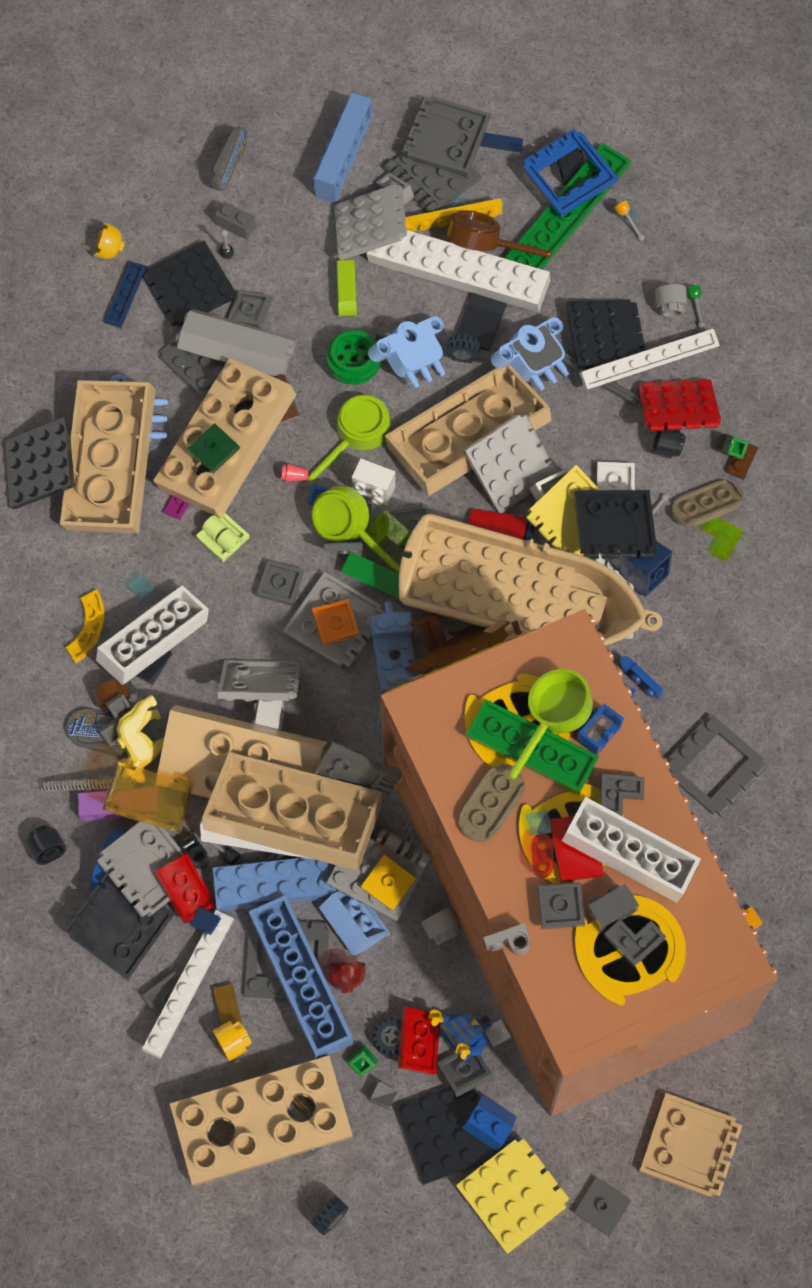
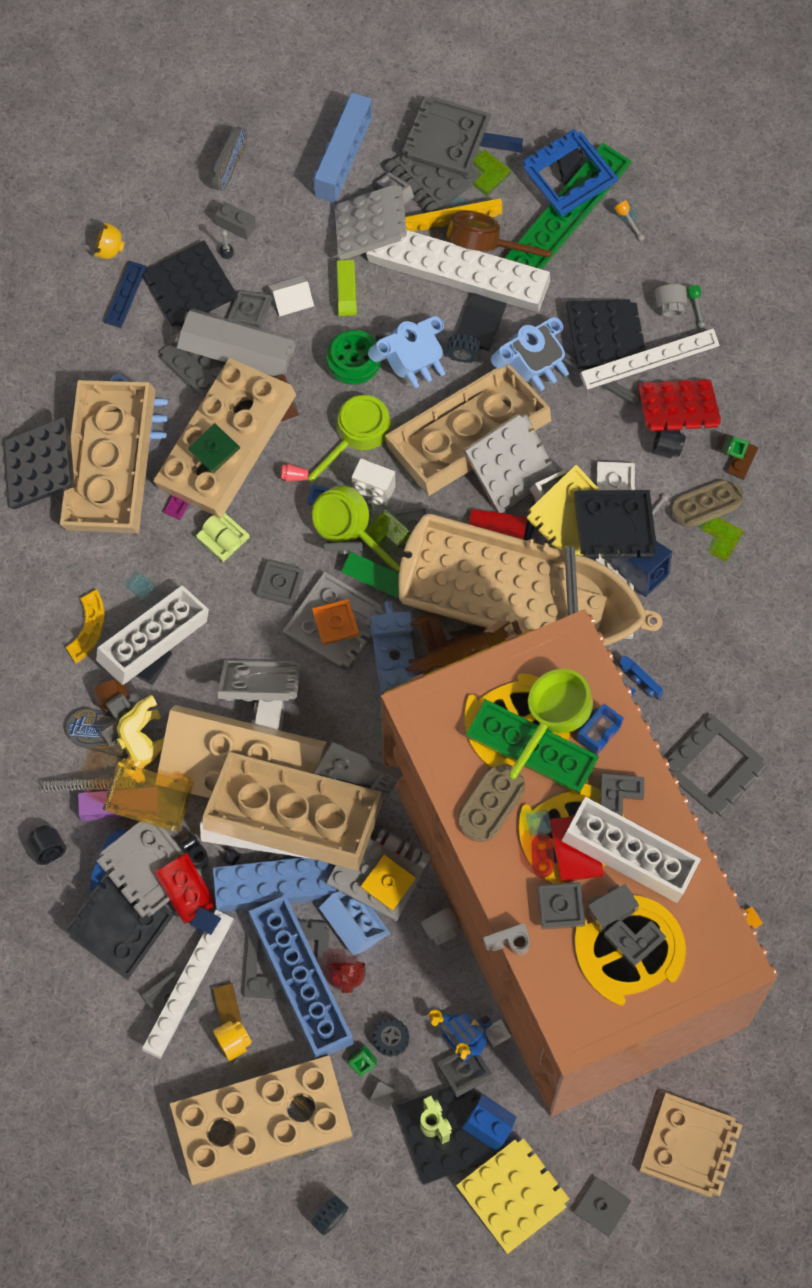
(291, 295): none -> white slope
(418, 1042): red tile -> none
(433, 1112): none -> yellowish green plate
(493, 172): none -> clear neon green plate
(571, 580): none -> dark grey axle

